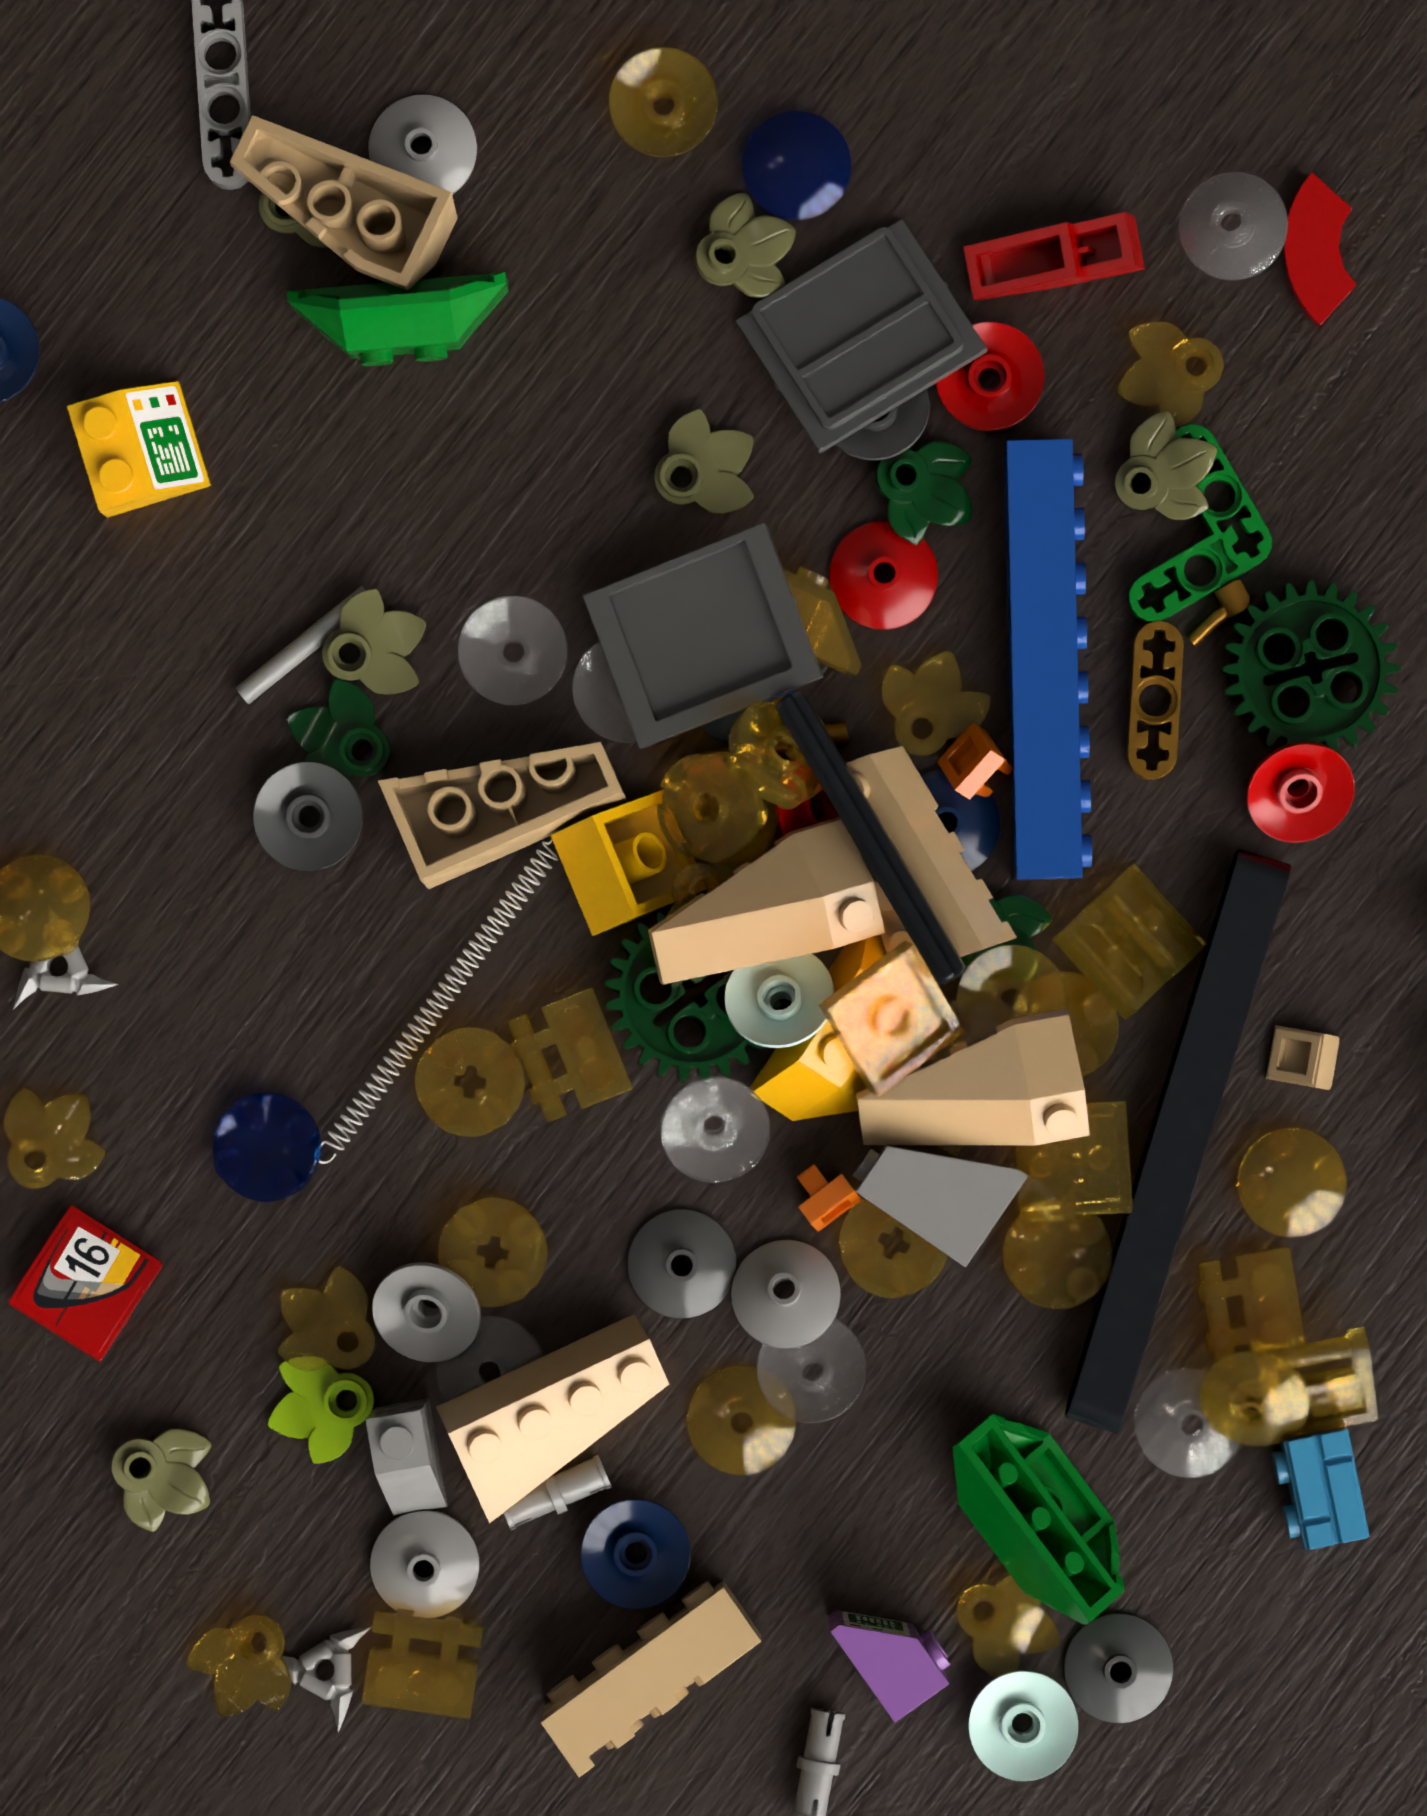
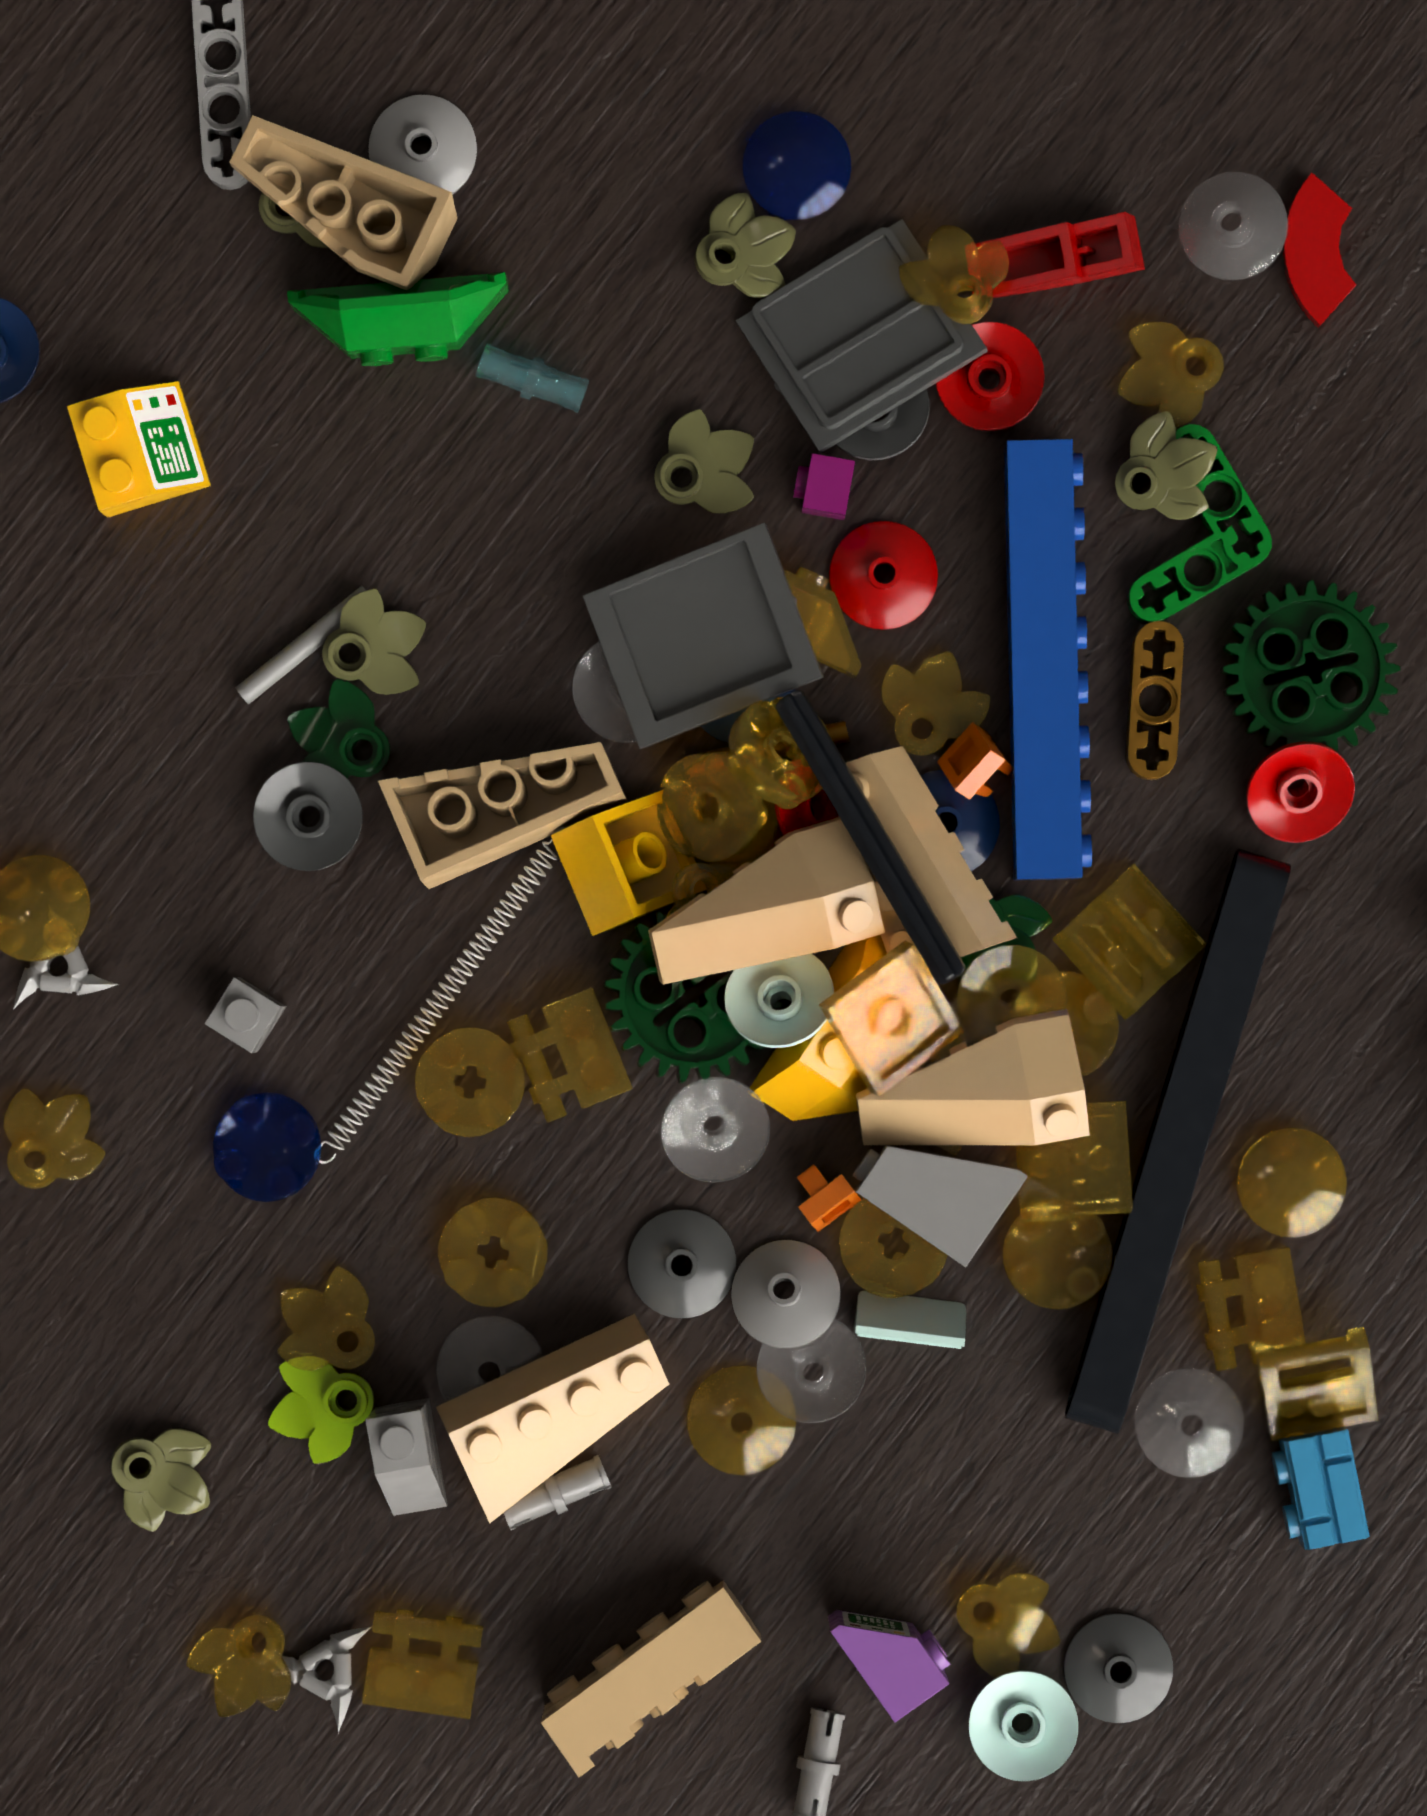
(85, 1283): slope -> none
(245, 1015): none -> light grey brick
(424, 1331): light grey dish -> none
(432, 1538): light grey dish -> none
(509, 621): clear dish -> none
(532, 378): none -> clear light blue pin
(631, 1582): dark blue dish -> none
(658, 75): clear yellow dish -> none
(825, 486): none -> magenta plate
(911, 1320): none -> light aqua slope
(932, 492): dark green plate -> none
(955, 267): none -> clear yellow plate
(1039, 1517): green wedge -> none
(1233, 600): pearl gold hand -> none
(1255, 1382): clear yellow dish -> none
(1302, 1057): tan slope -> none

